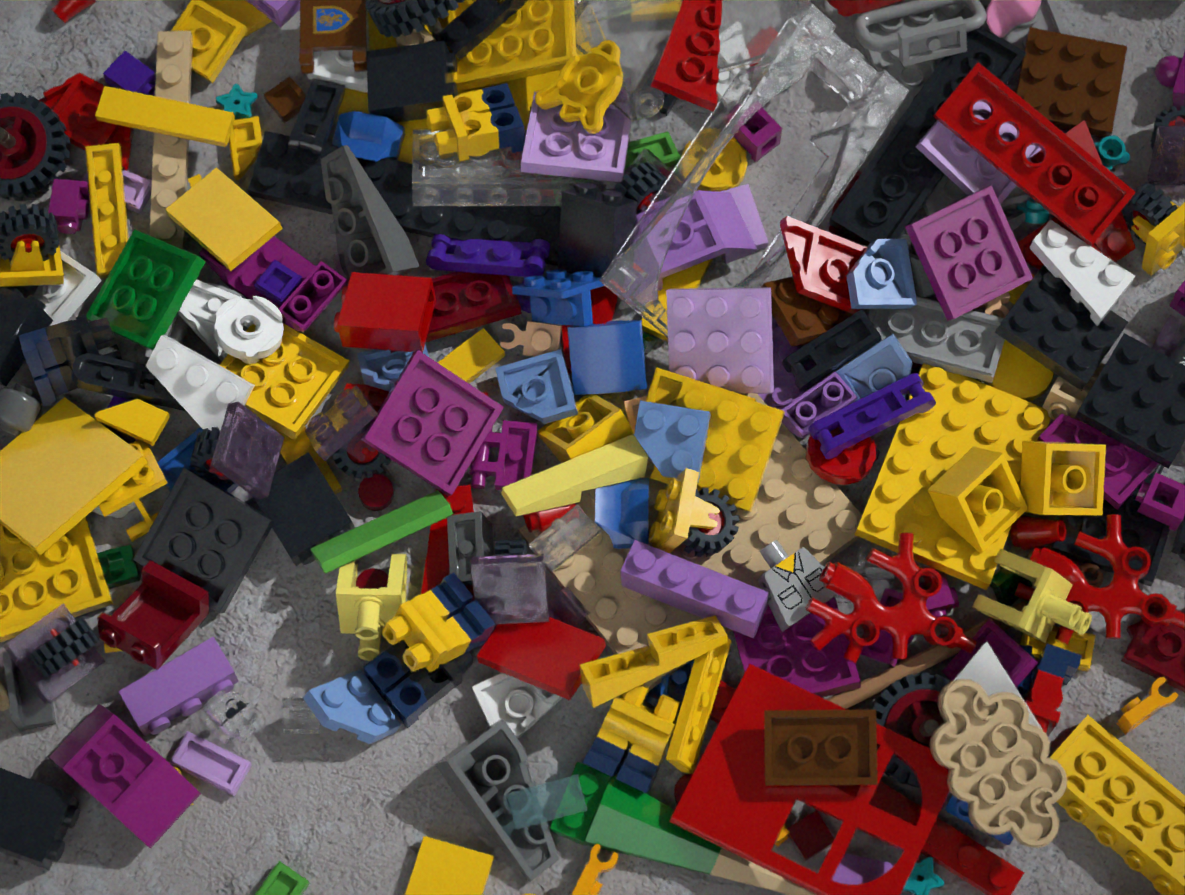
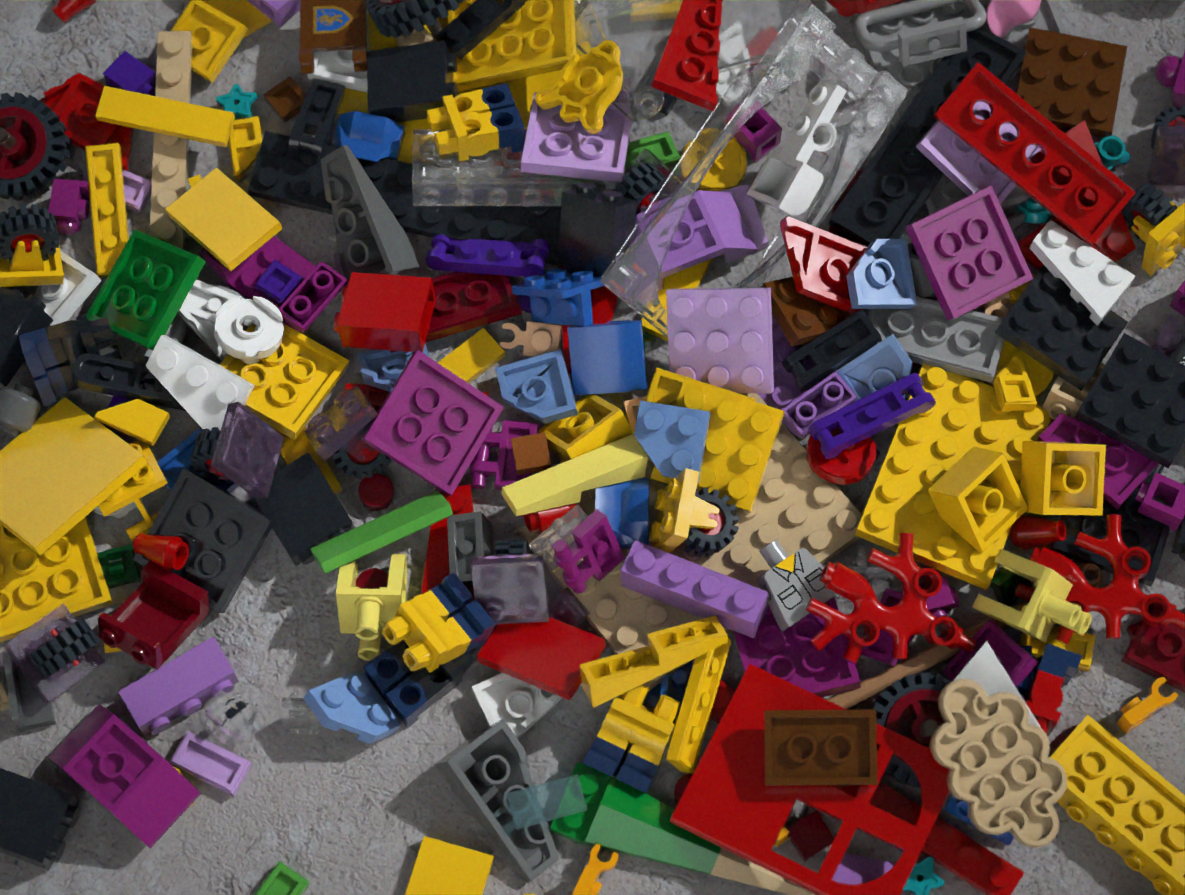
(164, 551): none -> red cone
(531, 453): none -> dark orange tile
(593, 543): none -> magenta plate
(785, 177): none -> white plate
(1014, 386): none -> yellow tile

